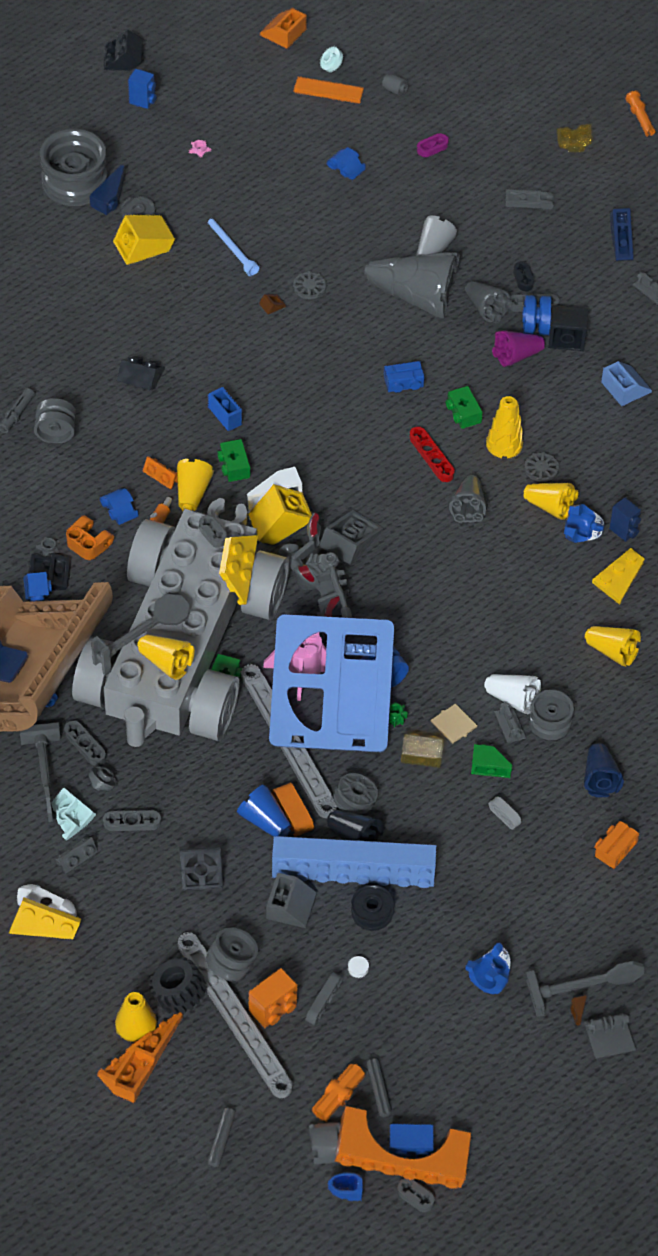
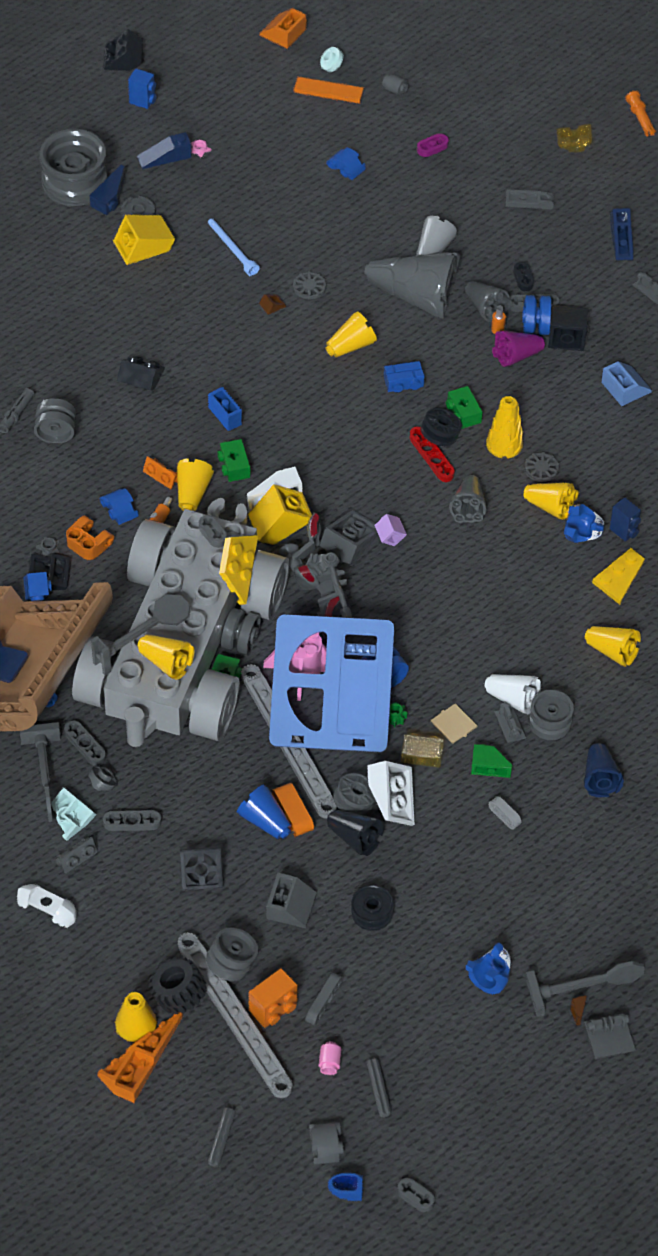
(43, 921): yellow wing -> none
(168, 150): none -> dark blue slope
(240, 631): none -> dark grey wheel
(330, 1058): none -> bright pink brick
(338, 1092): orange piece -> none
(351, 336): none -> yellow cone
(354, 861): medium blue brick -> none
(358, 966): white tile -> none
(361, 1150): orange arch -> none
(390, 530): none -> lavender brick
(393, 791): none -> white slope
(411, 1140): blue brick -> none
(441, 427): none -> black wheel
(498, 320): none -> orange piece
(616, 844): orange brick -> none

